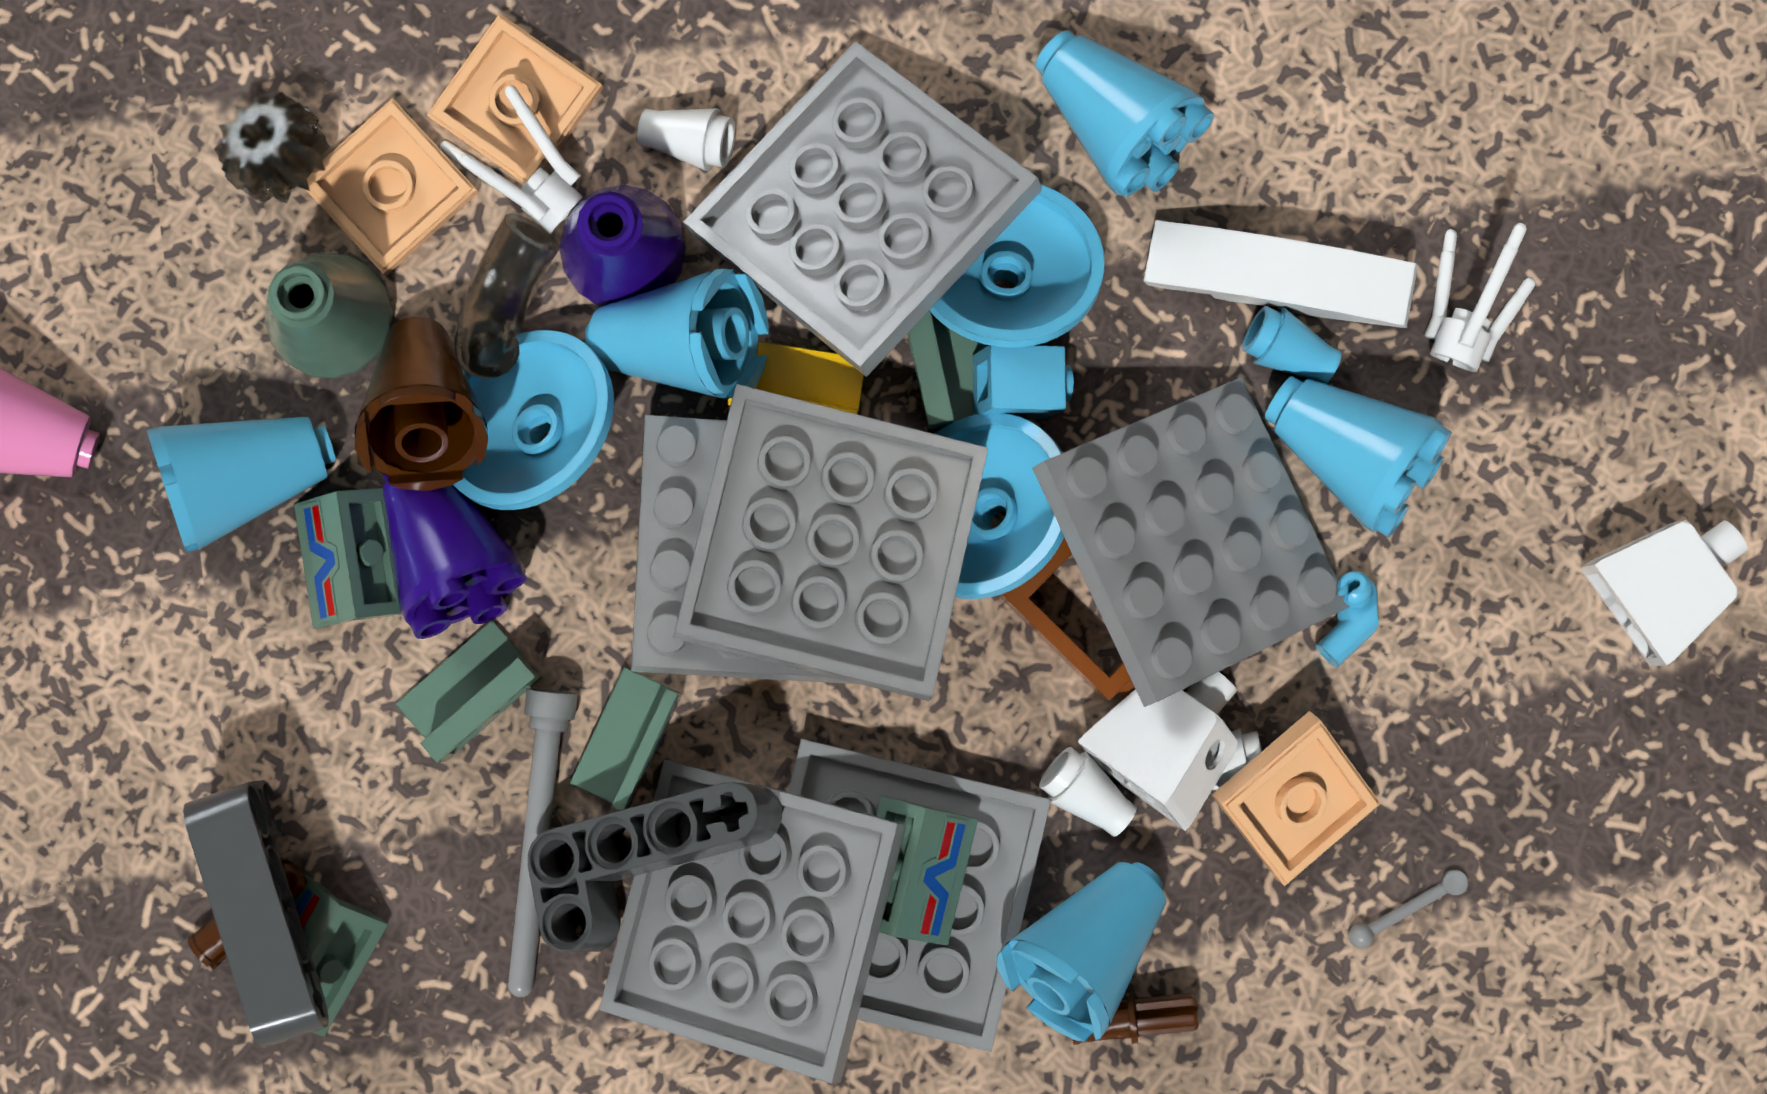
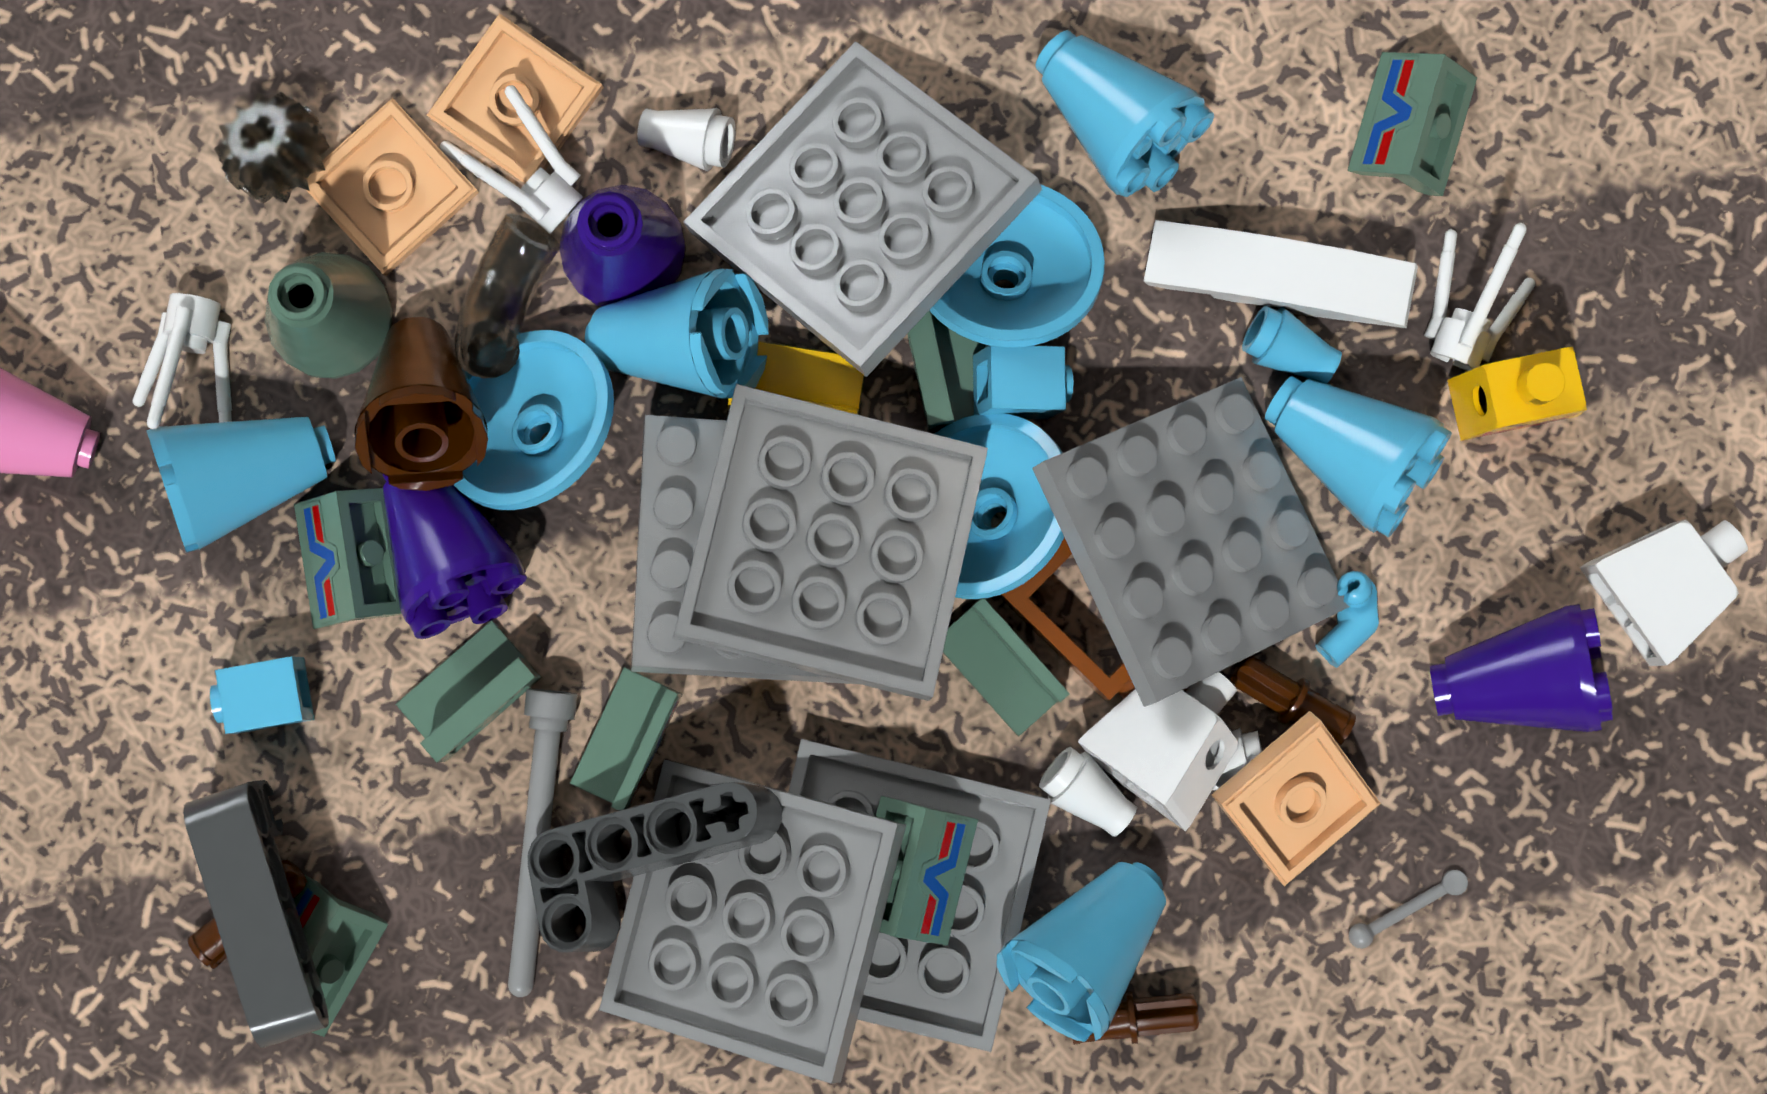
(186, 327): none -> white plant
(262, 695): none -> medium azure brick
(1002, 667): none -> sand green panel
(1290, 697): none -> reddish brown axle
(1413, 120): none -> sand green panel
(1518, 393): none -> yellow torso
(1529, 676): none -> dark purple cone

